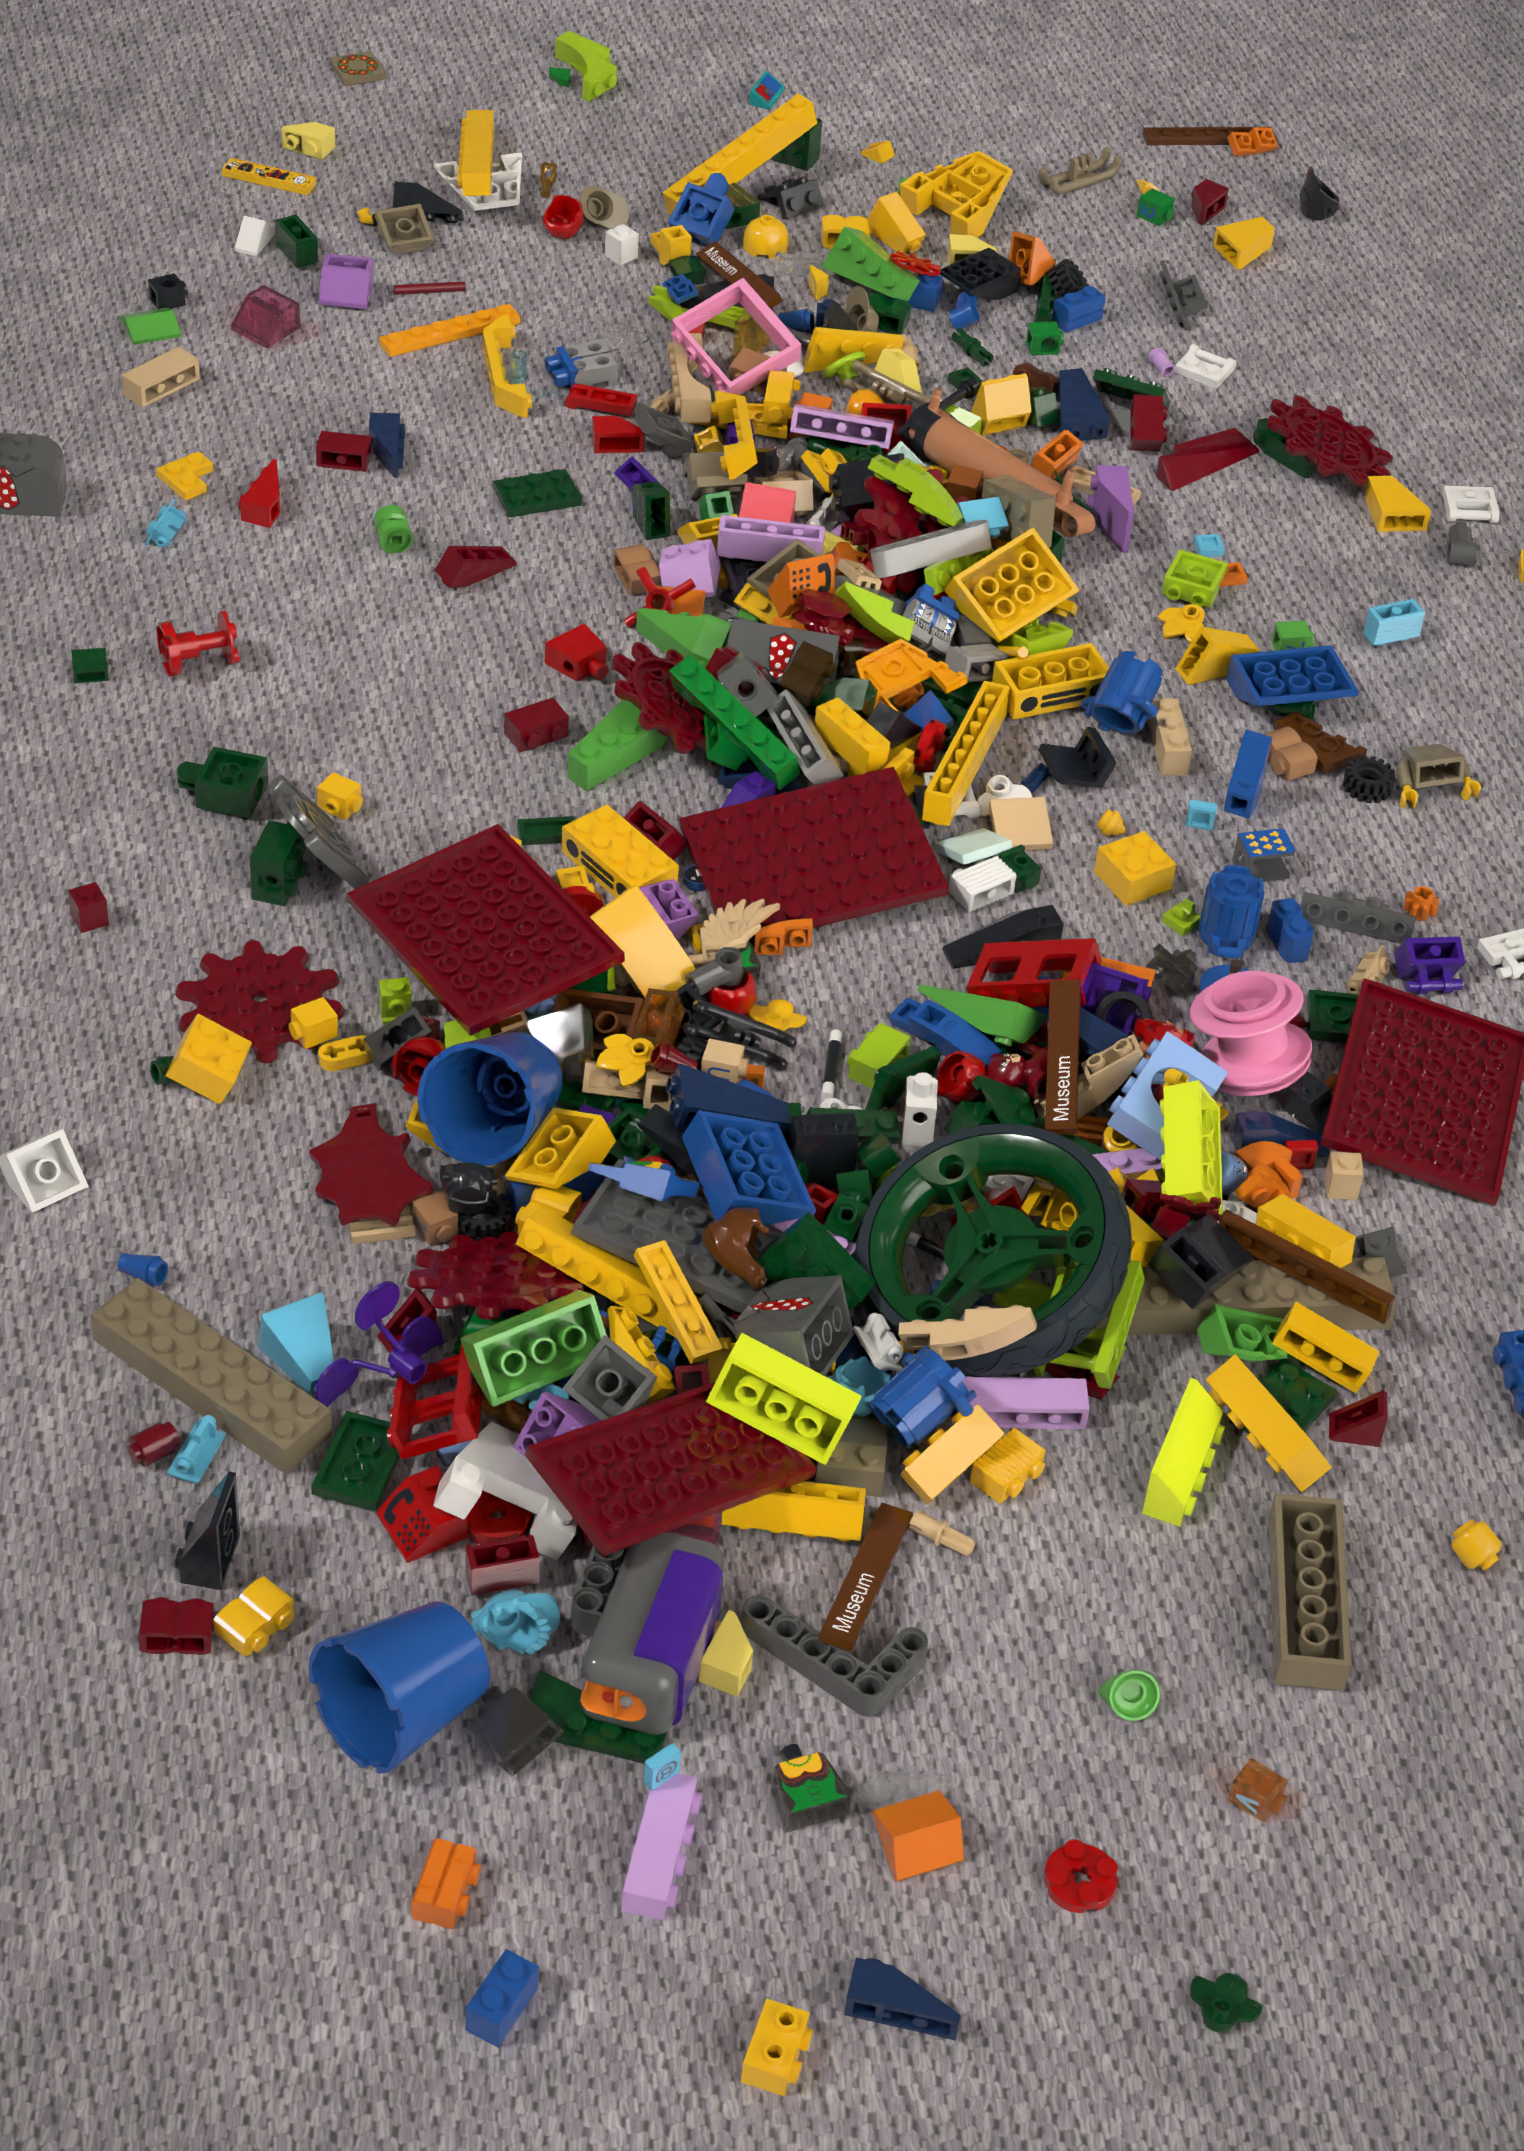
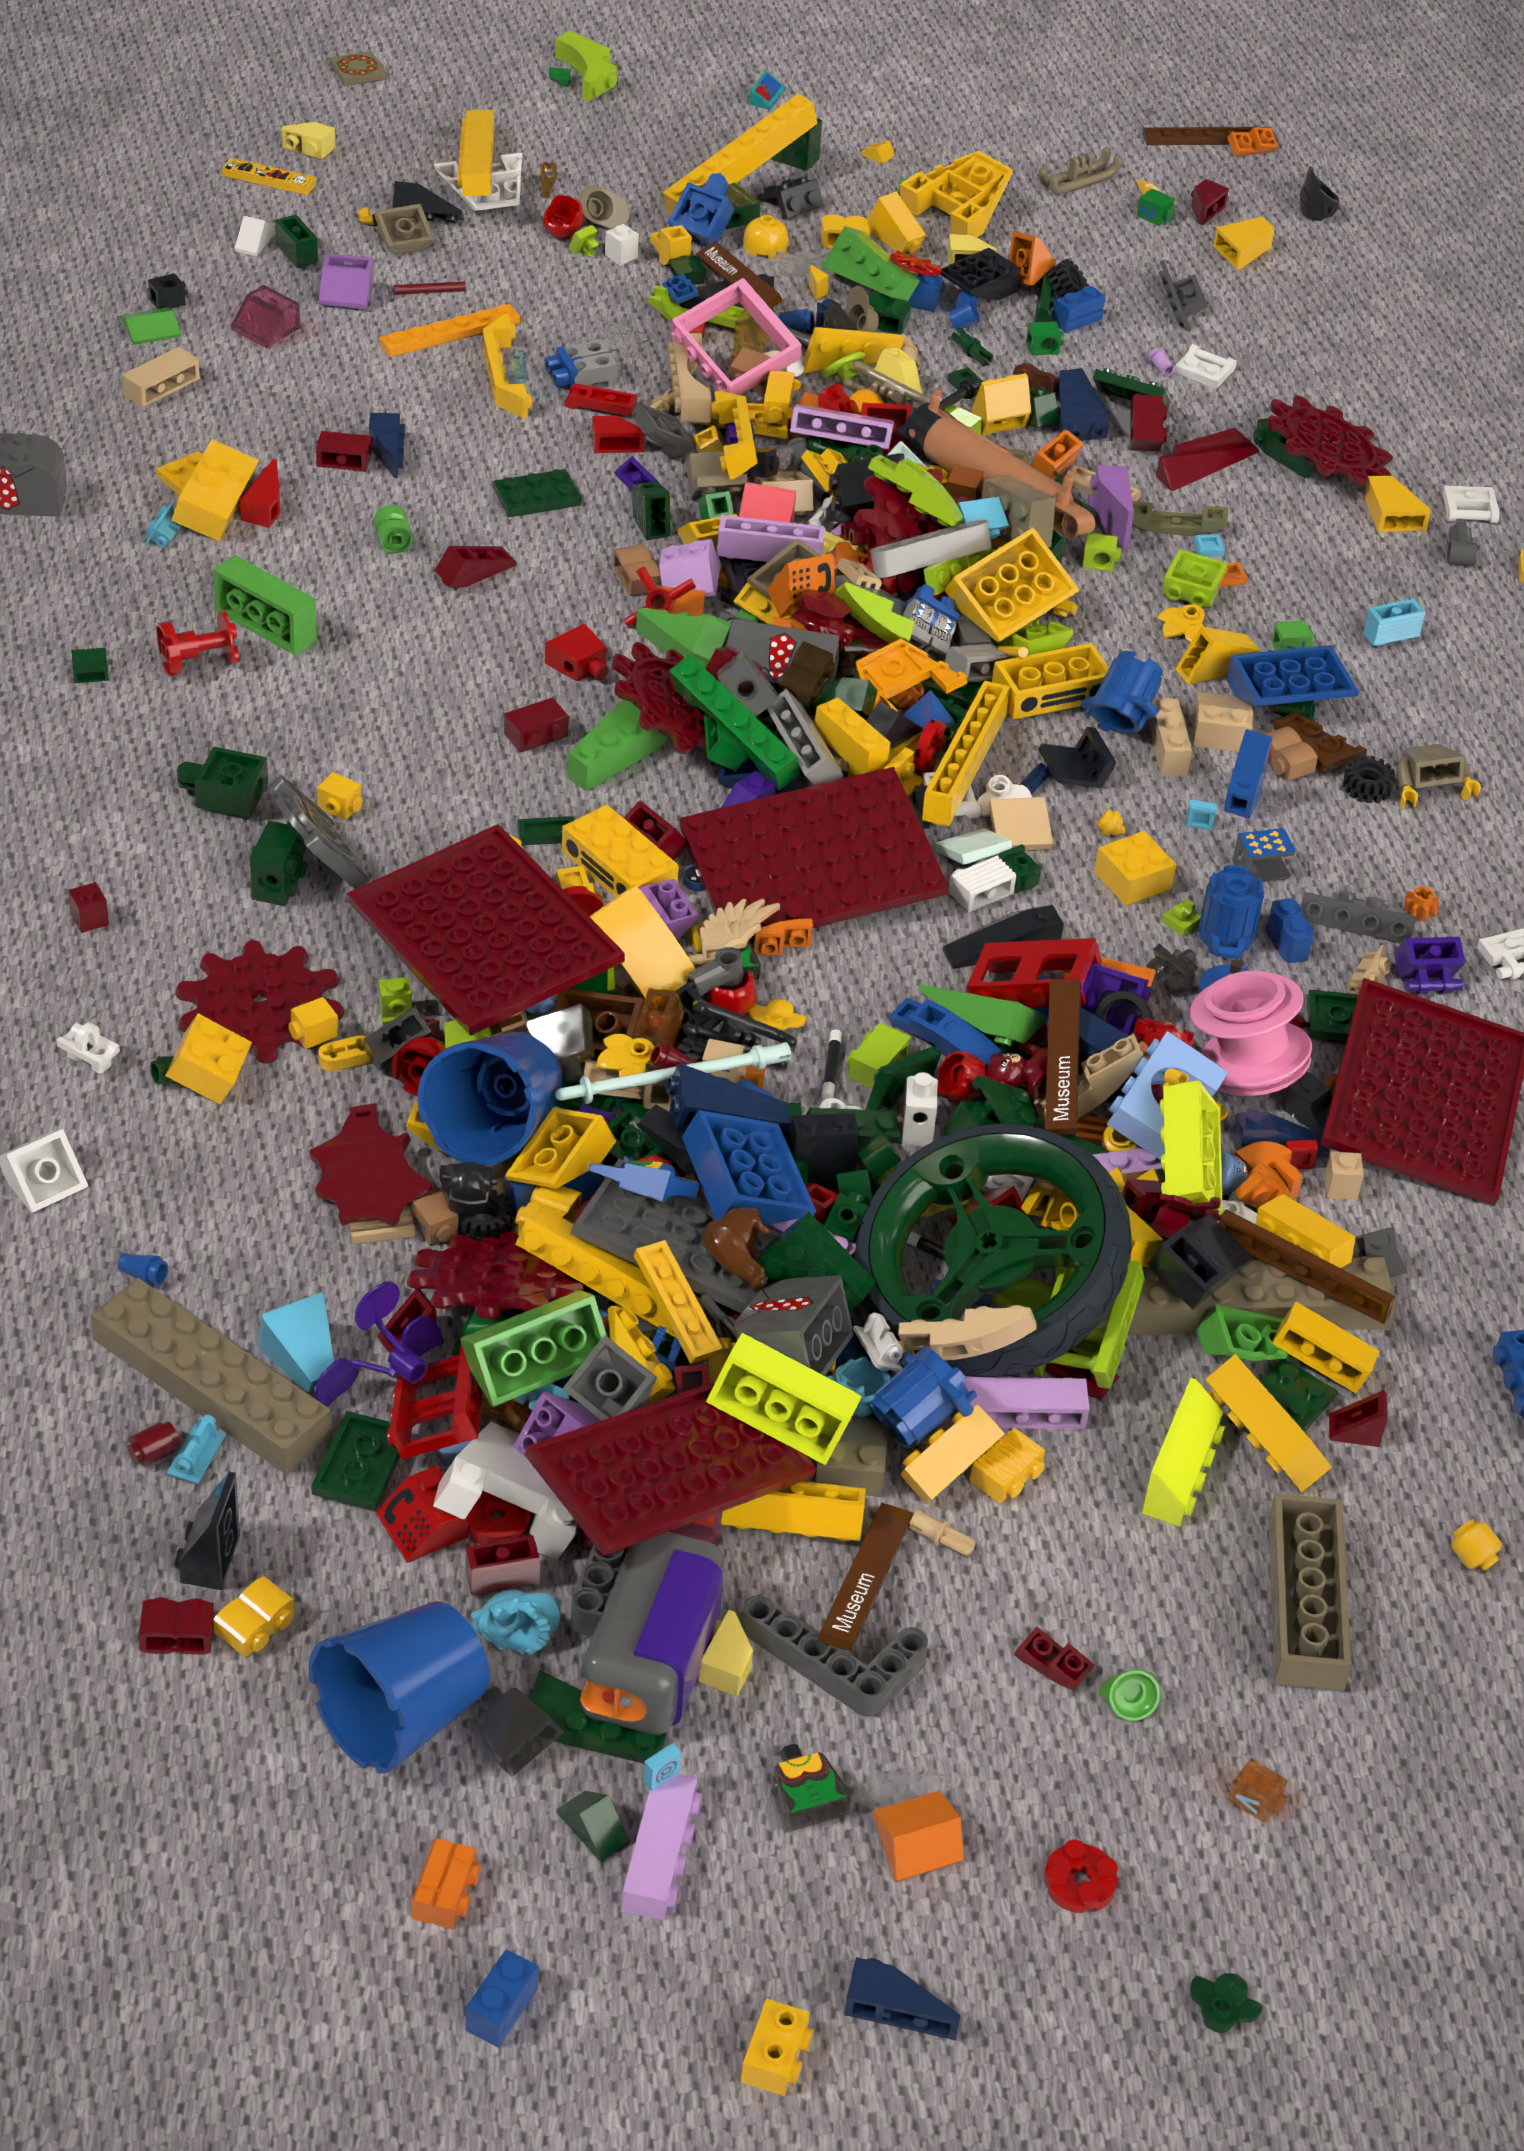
(76, 1043): none -> white hips
(215, 490): none -> yellow brick
(265, 604): none -> bright green brick
(584, 241): none -> lime tile
(595, 1823): none -> dark green slope
(757, 1057): none -> light aqua bar
(836, 399): none -> red plate
(1062, 1665): none -> dark red slope
(1101, 552): none -> lime brick
(1179, 523): none -> olive slope
(1221, 721): none -> tan slope

